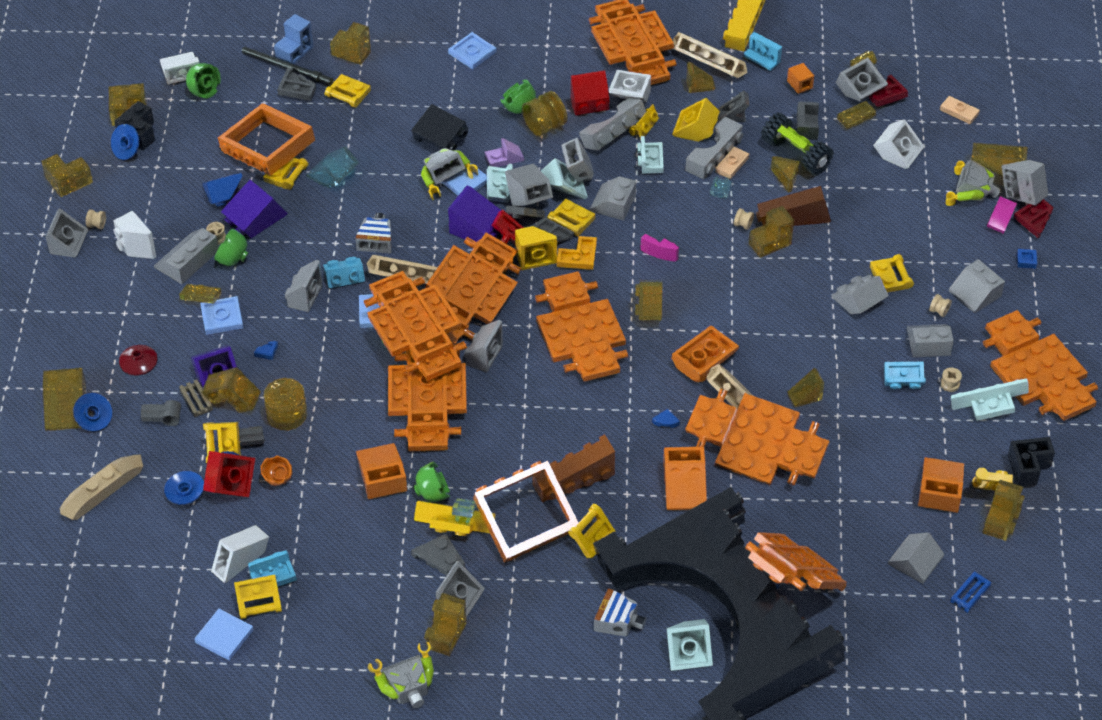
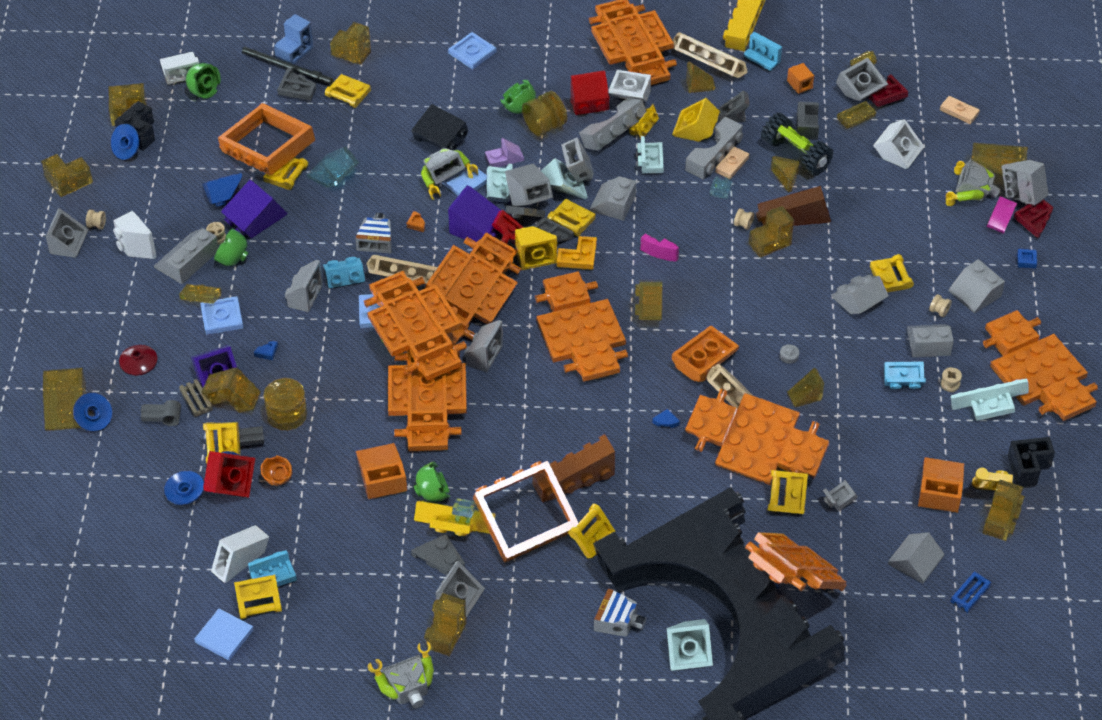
(101, 486): tan brick -> none
(416, 222): none -> orange tile
(684, 477): orange slope -> none
(789, 354): none -> light grey tile
(794, 492): none -> yellow plate
(840, 496): none -> light grey bracket

